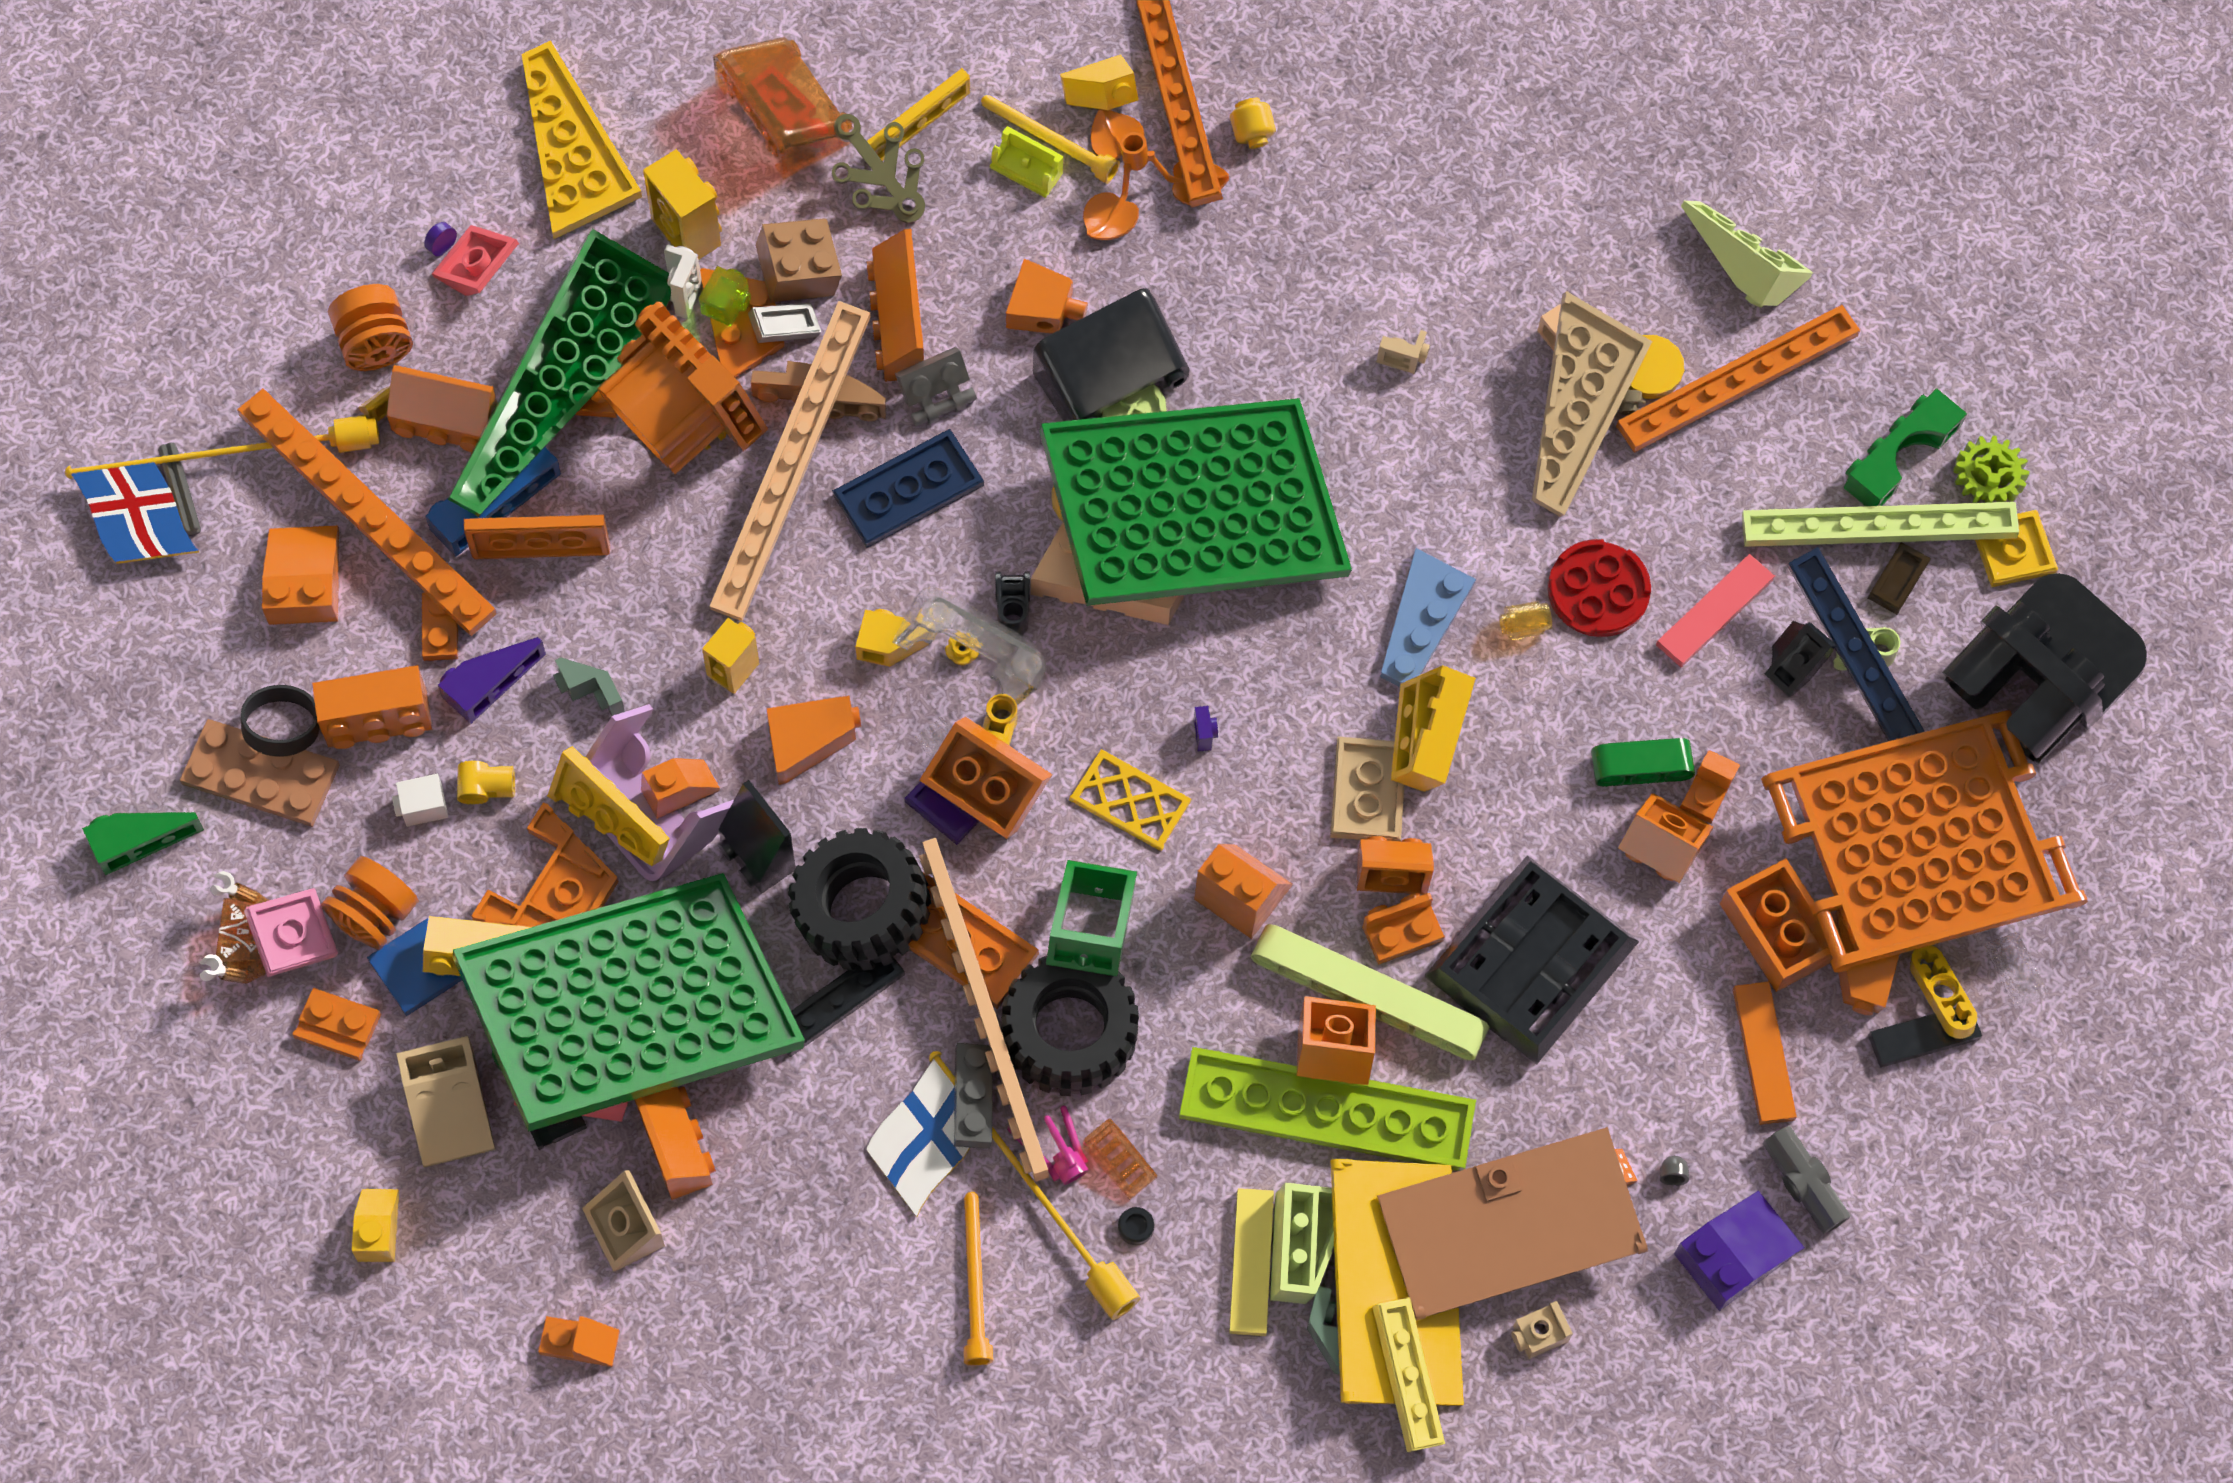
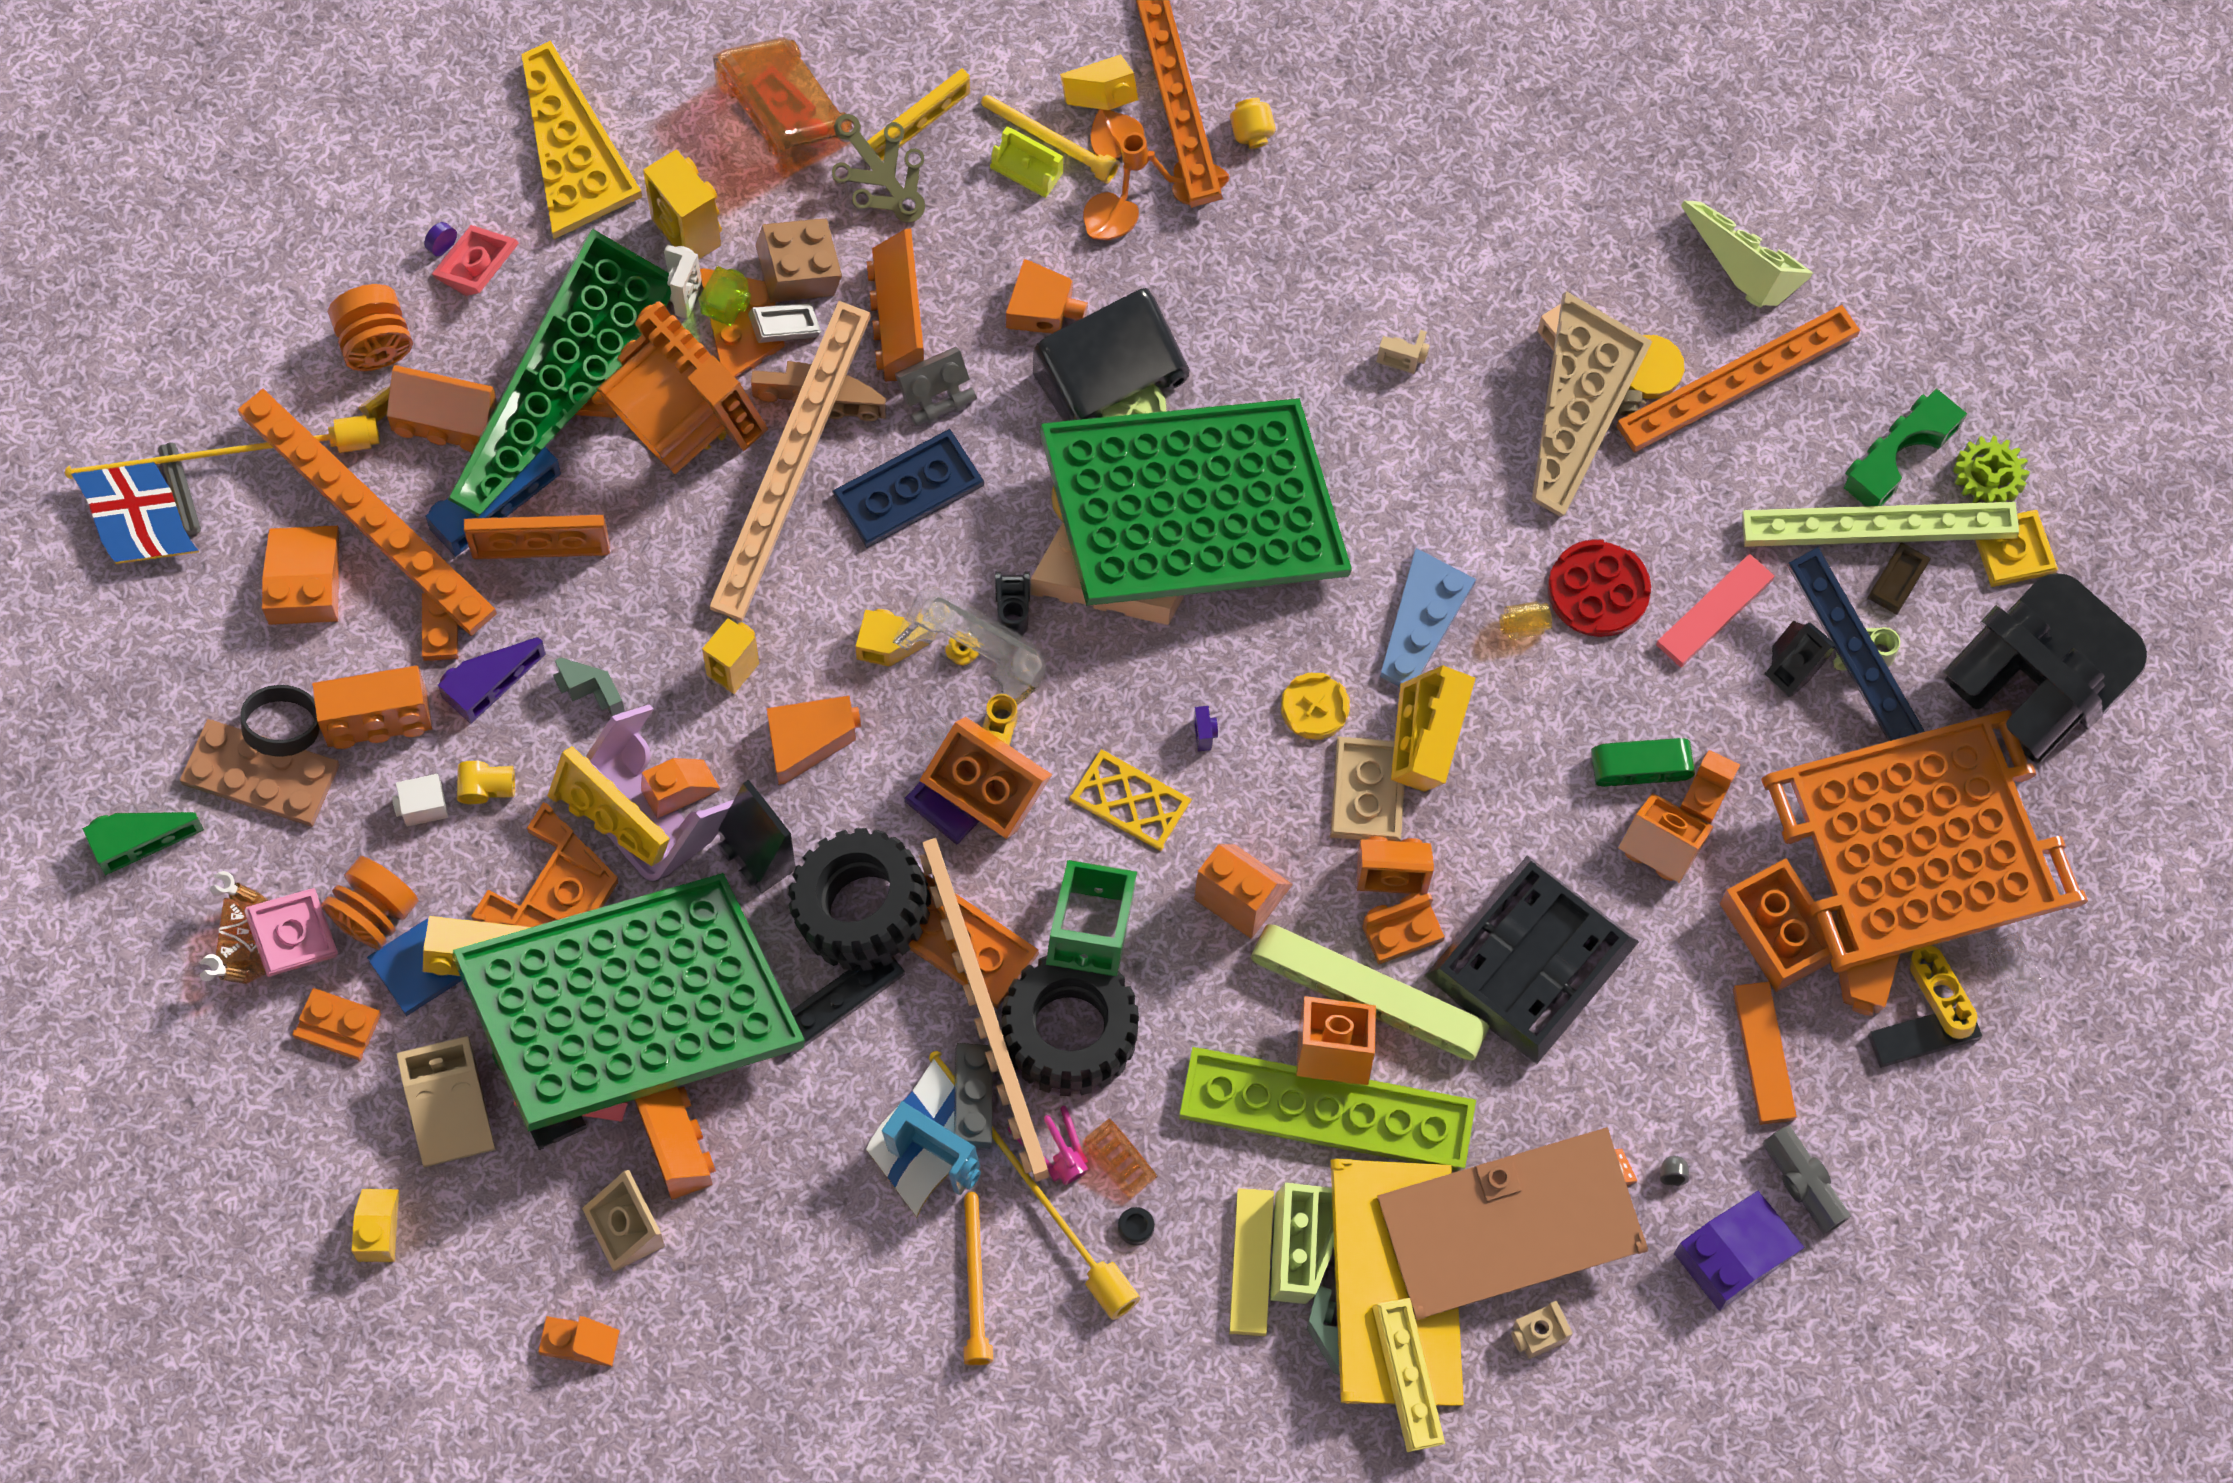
(911, 1125): none -> dark azure panel
(1315, 706): none -> yellow tile

